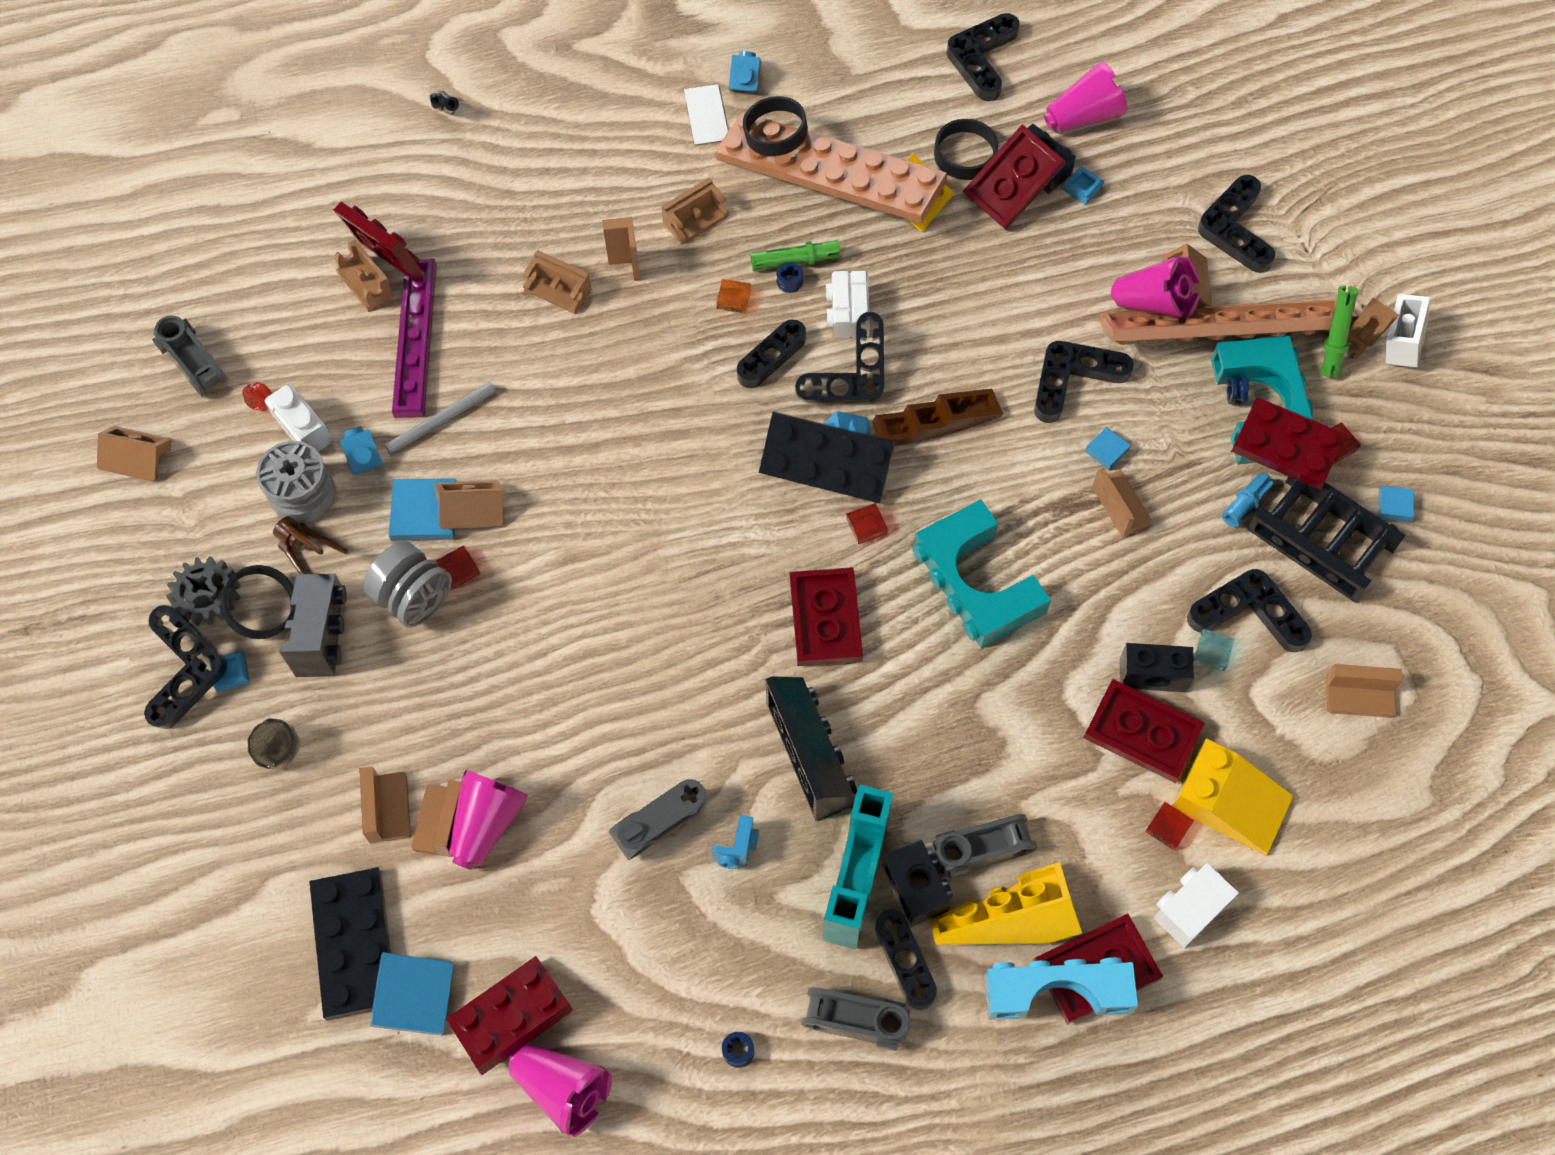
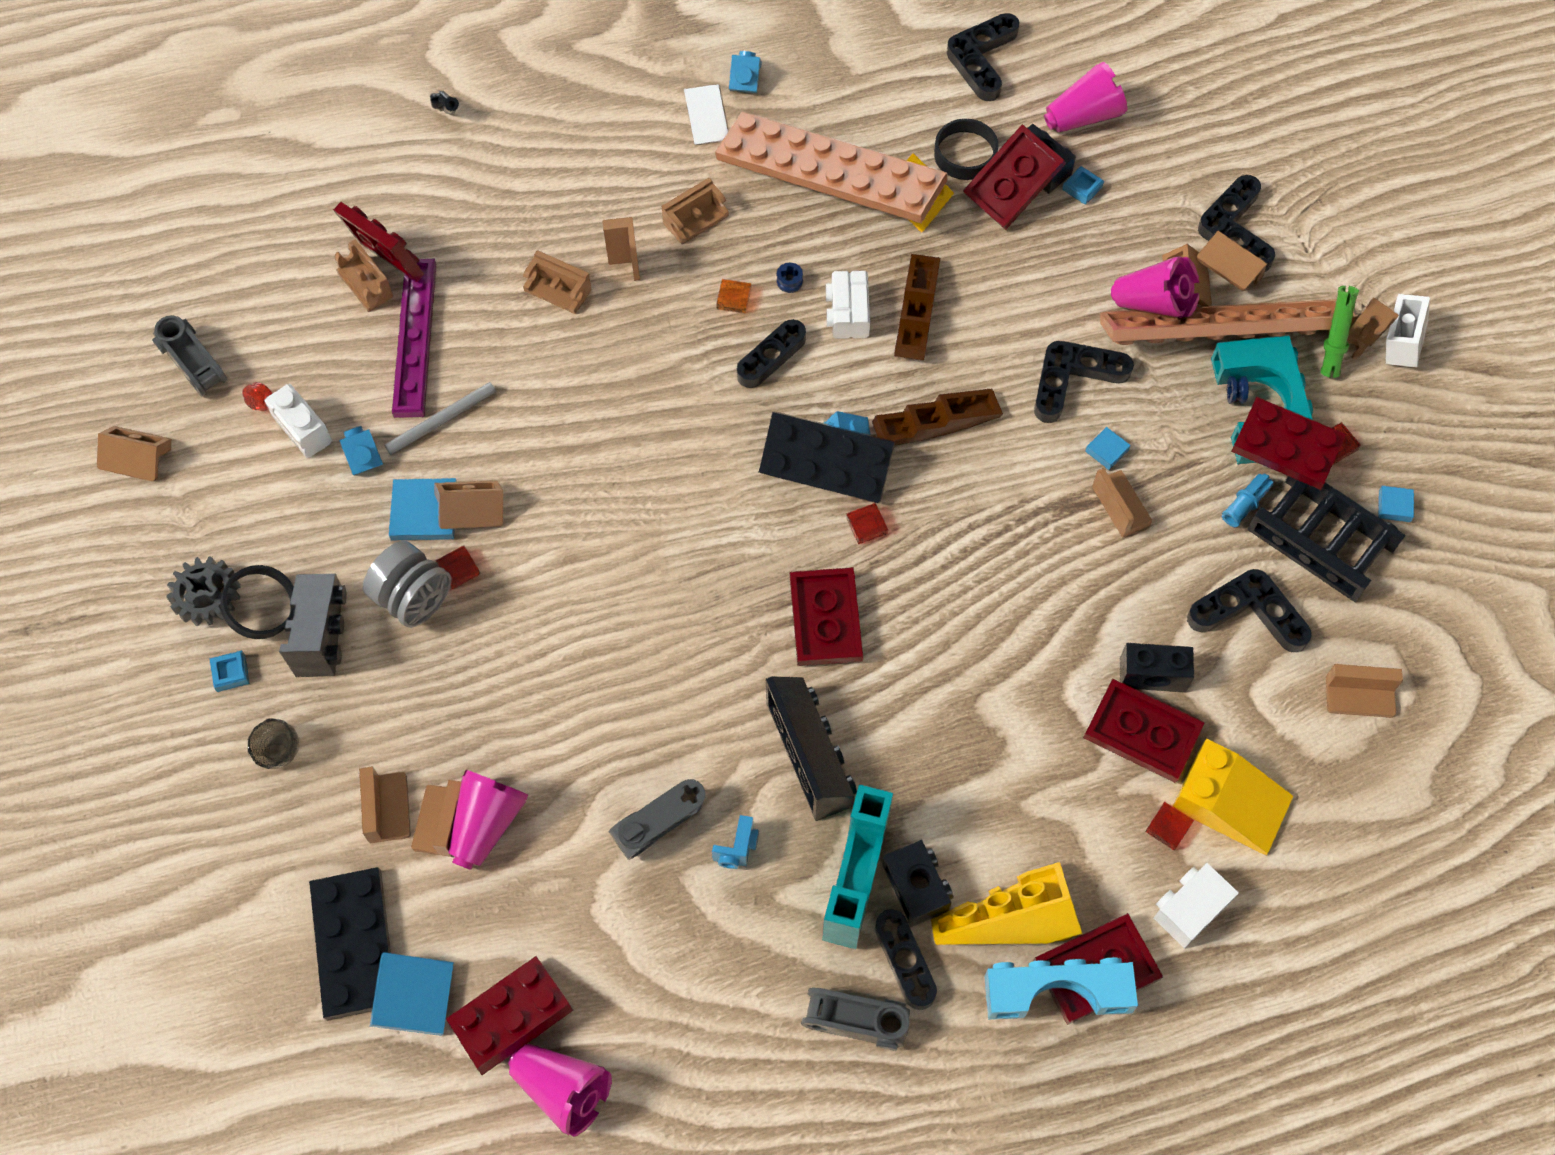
(193, 670): black beam -> none
(295, 535): reddish brown plant -> none
(296, 481): light grey wheel -> none
(730, 1058): dark blue bush -> none
(771, 104): black tyre -> none
(800, 254): bright green pin -> none
(854, 380): black beam -> none
(917, 307): none -> reddish brown slope
(983, 845): dark grey piece -> none
(984, 614): teal arch -> none
(1213, 650): clear light blue tile -> none
(1232, 261): none -> medium nougat panel

